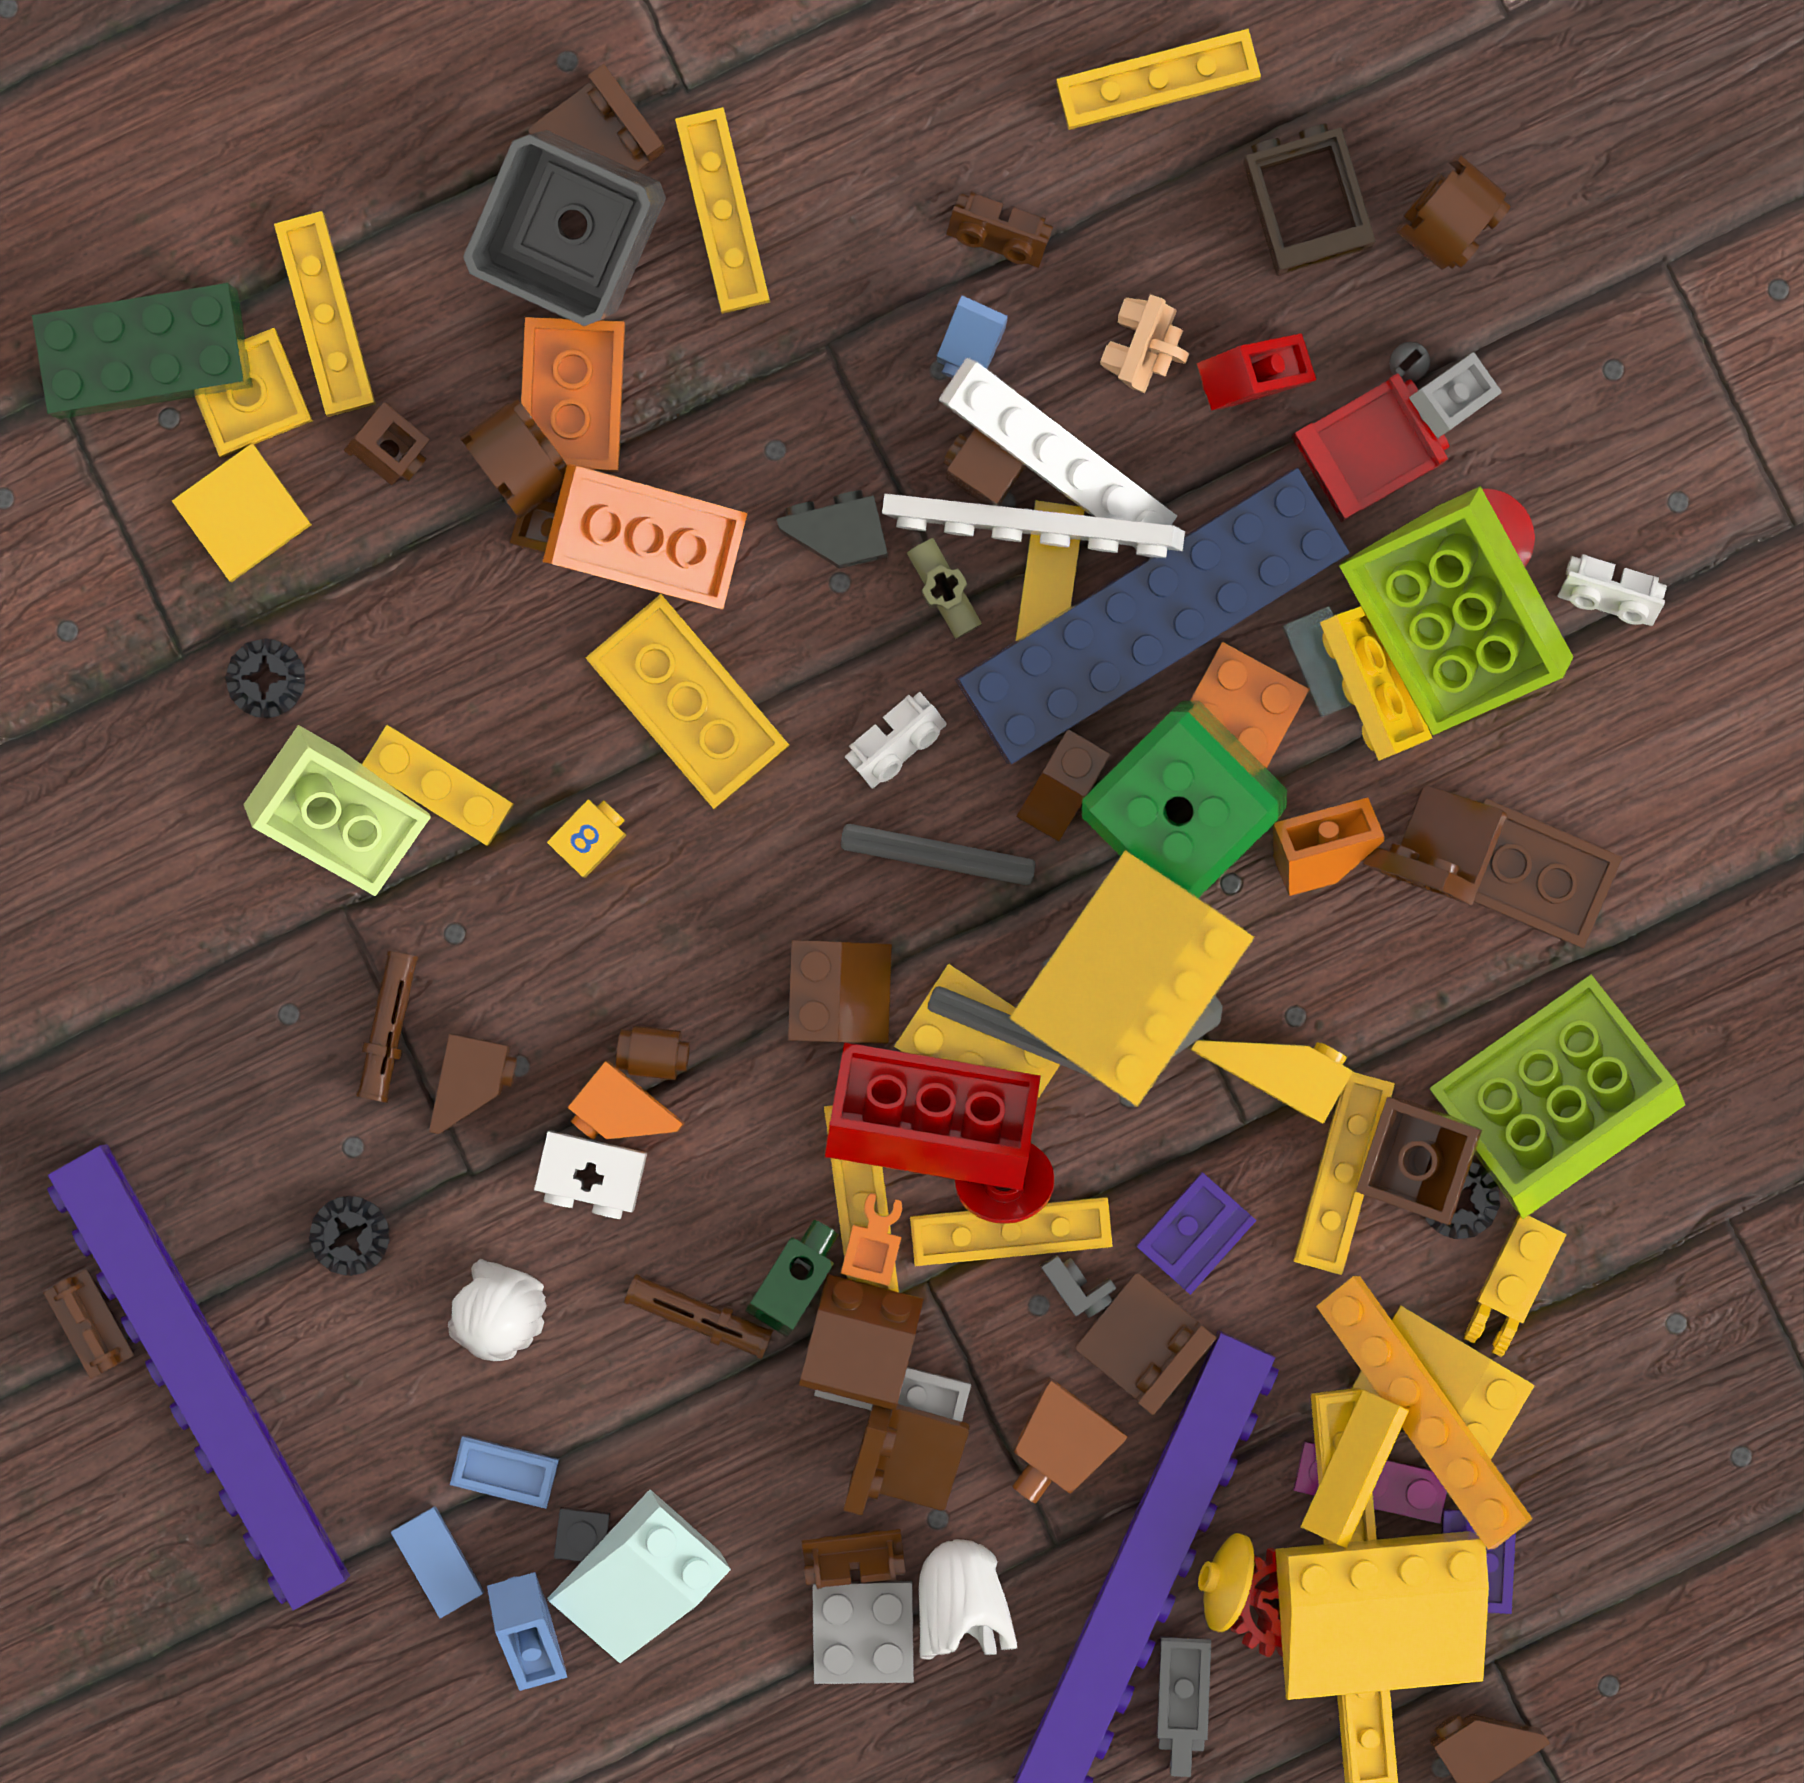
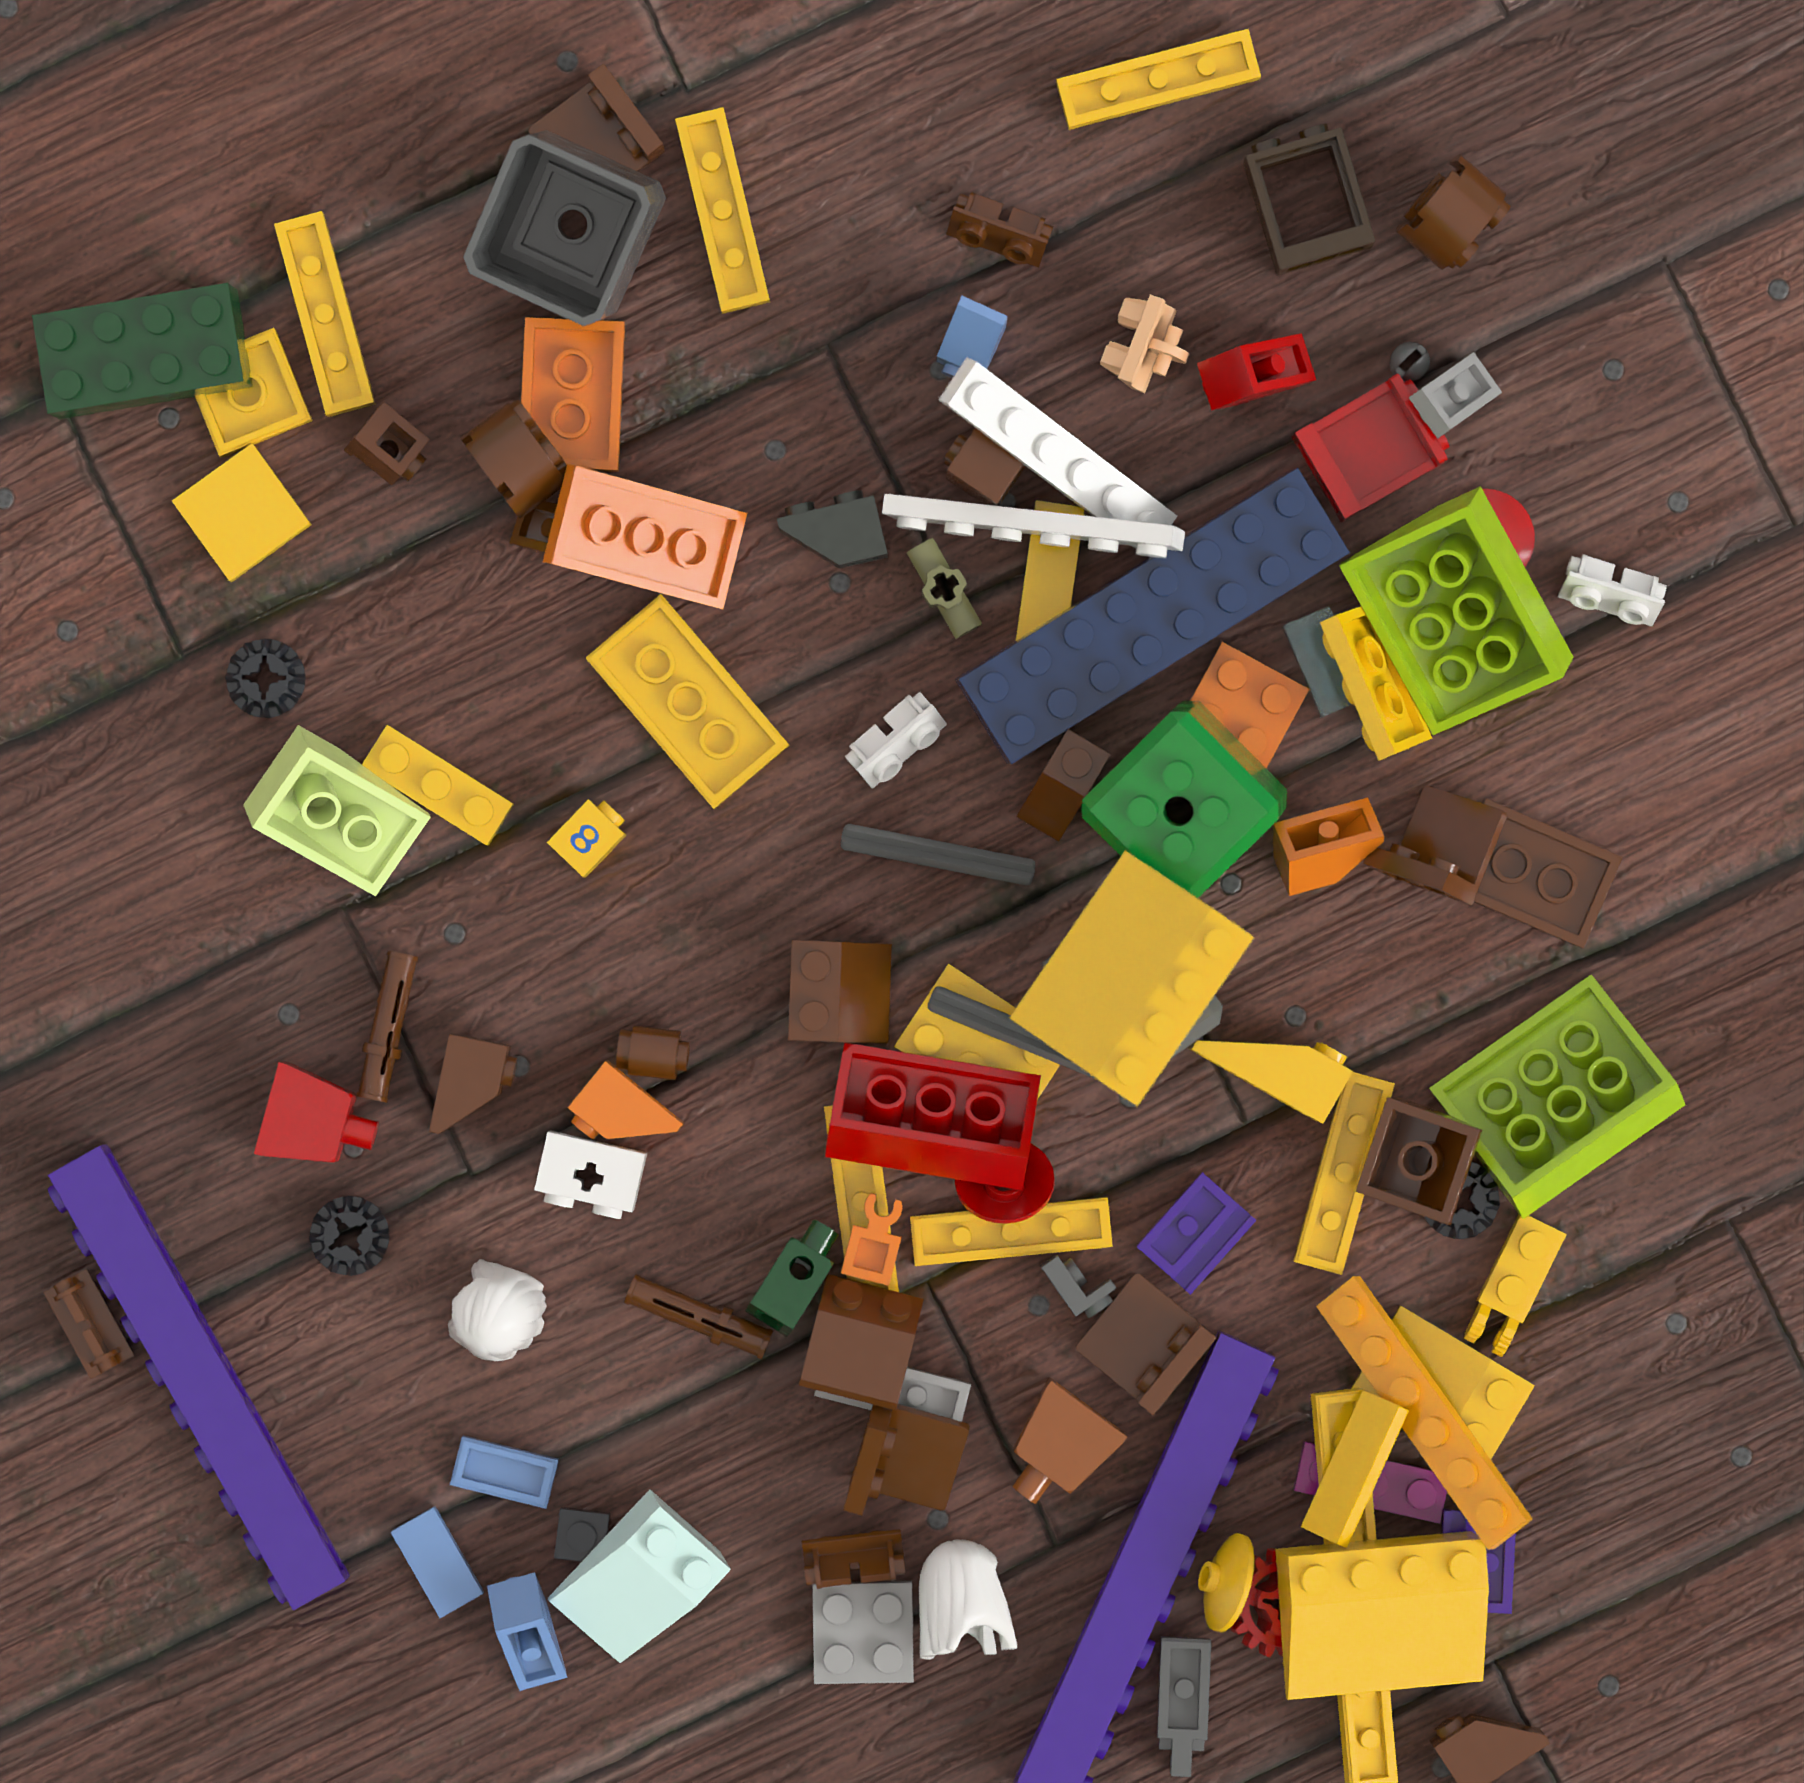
(311, 1118): none -> red torso

